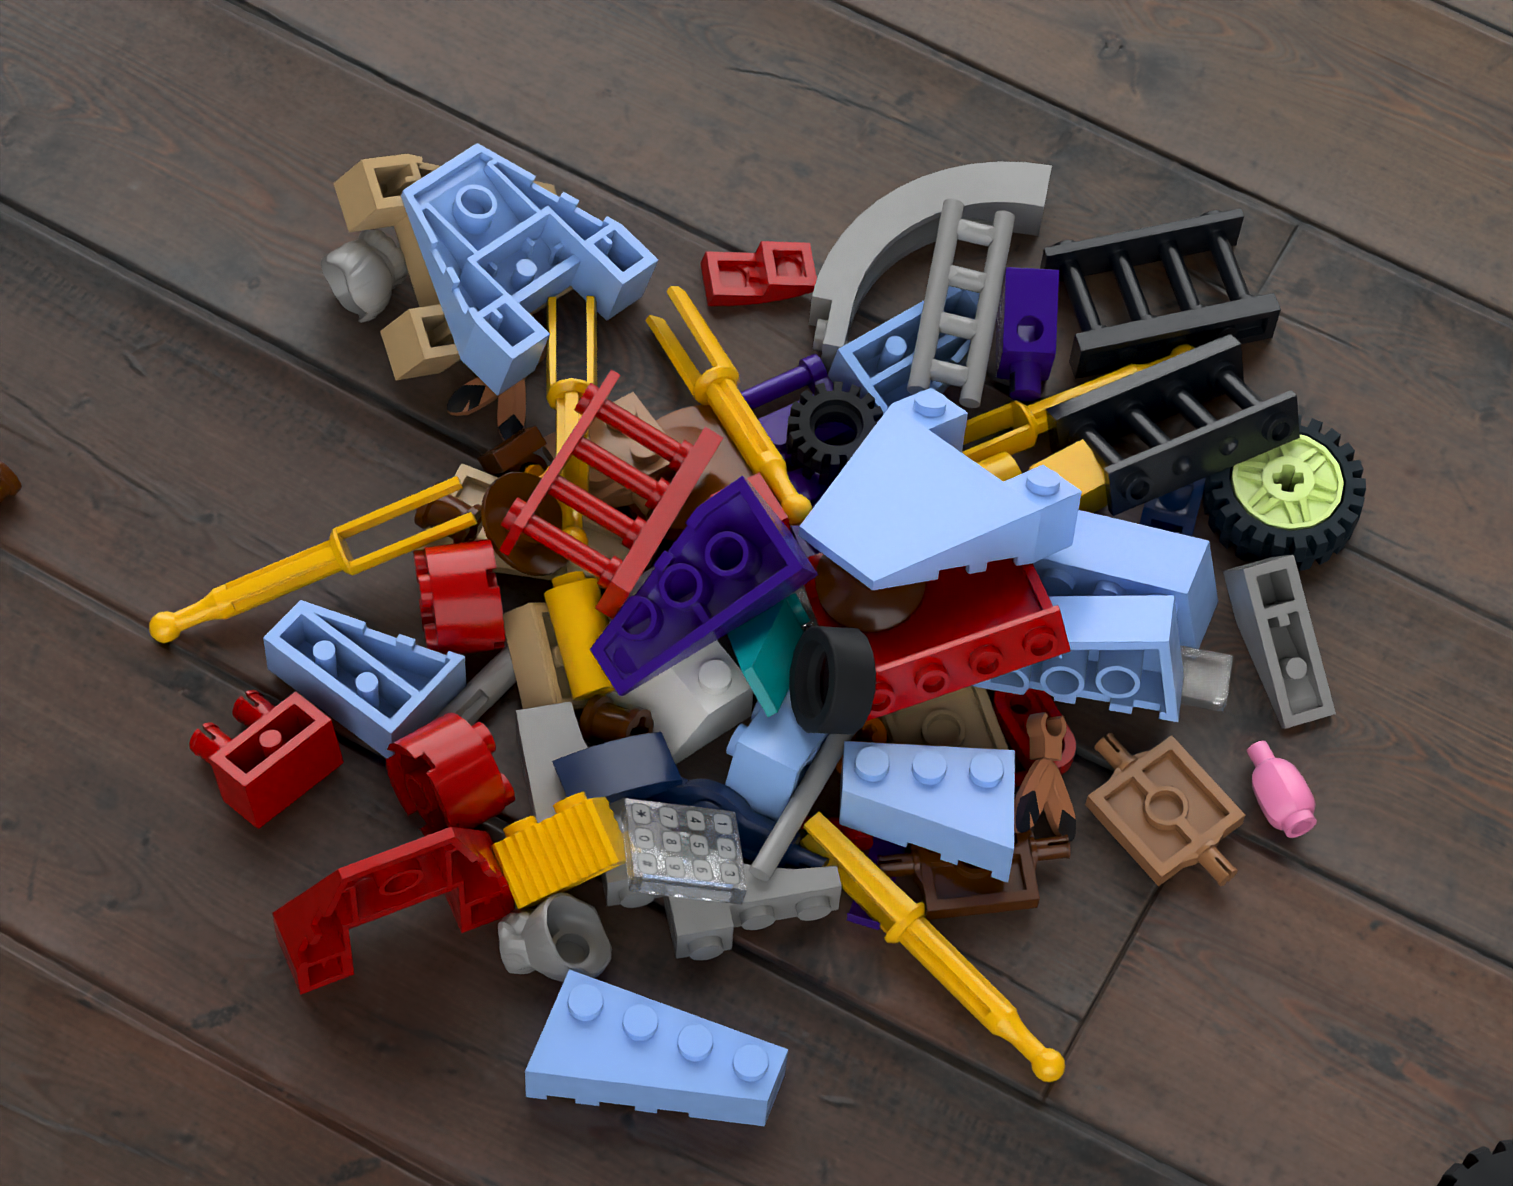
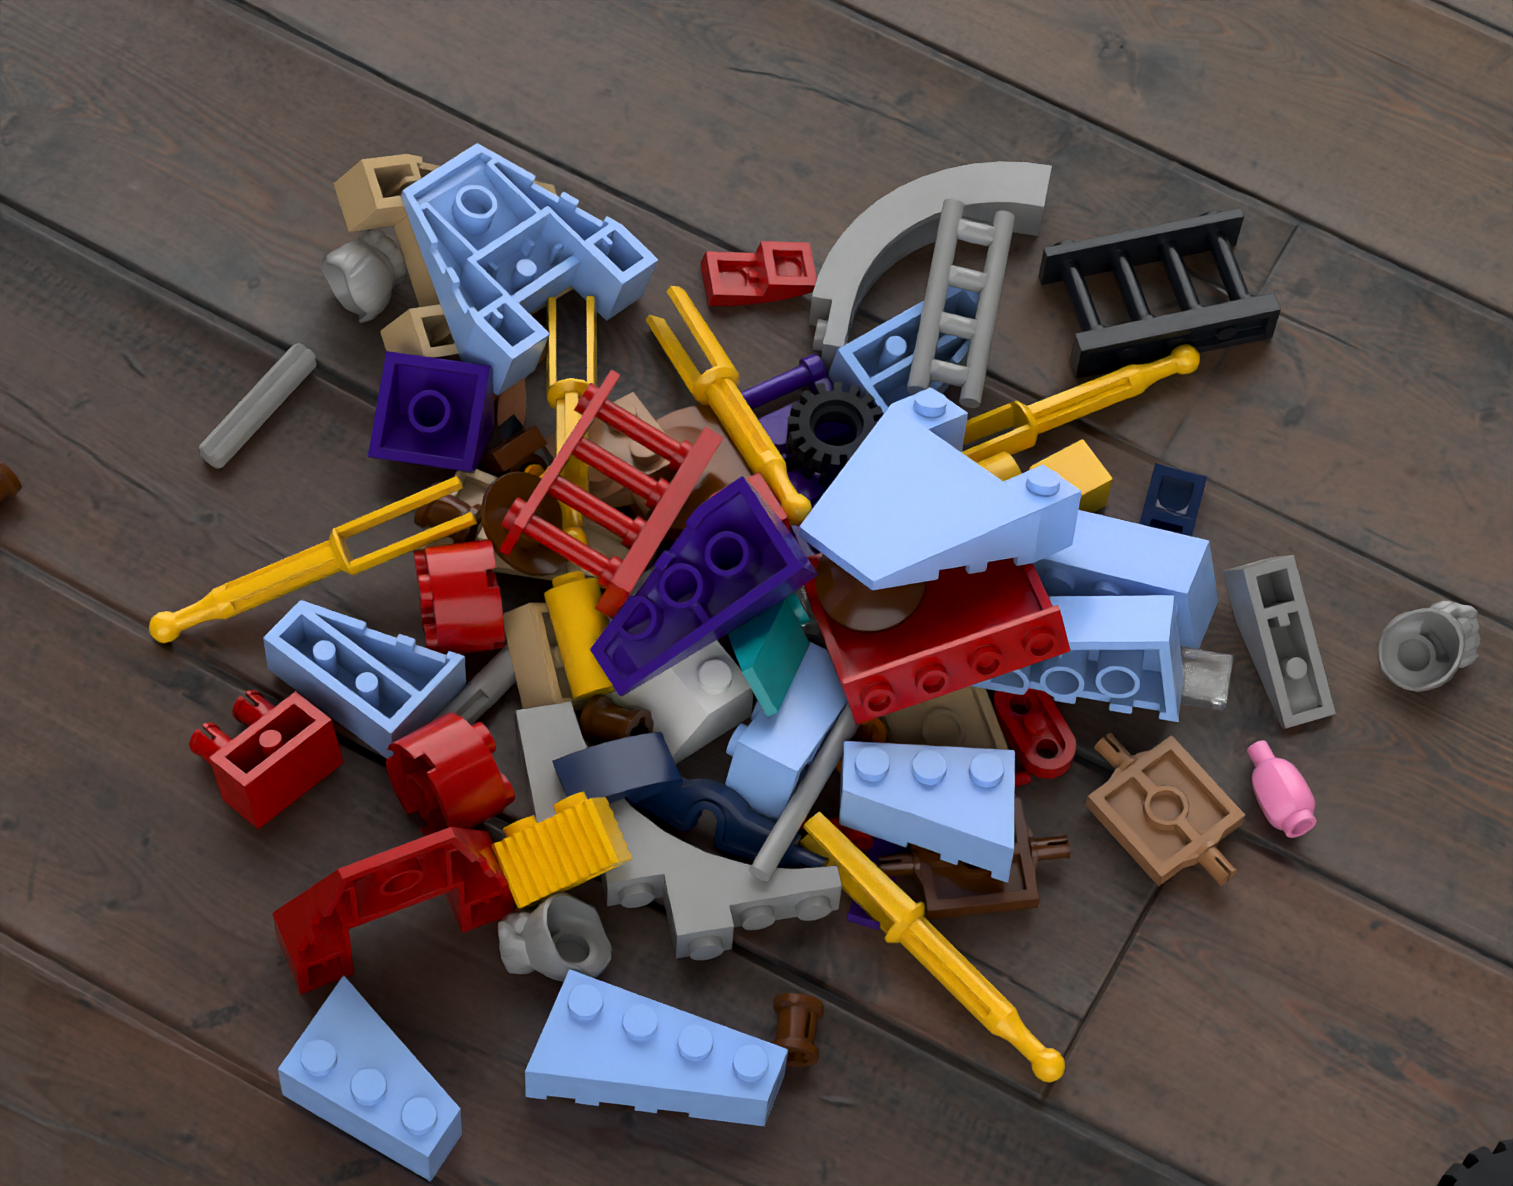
(257, 405): none -> light grey axle
(370, 1084): none -> light blue wedge
(433, 412): none -> dark purple slope
(683, 851): tile -> none
(797, 1027): none -> reddish brown bush
(832, 680): black tyre -> none
(1027, 330): dark purple torso -> none
(1043, 783): nougat piece -> none
(1159, 393): black fence -> none
(1289, 499): wheel -> none
(1429, 645): none -> light grey hair

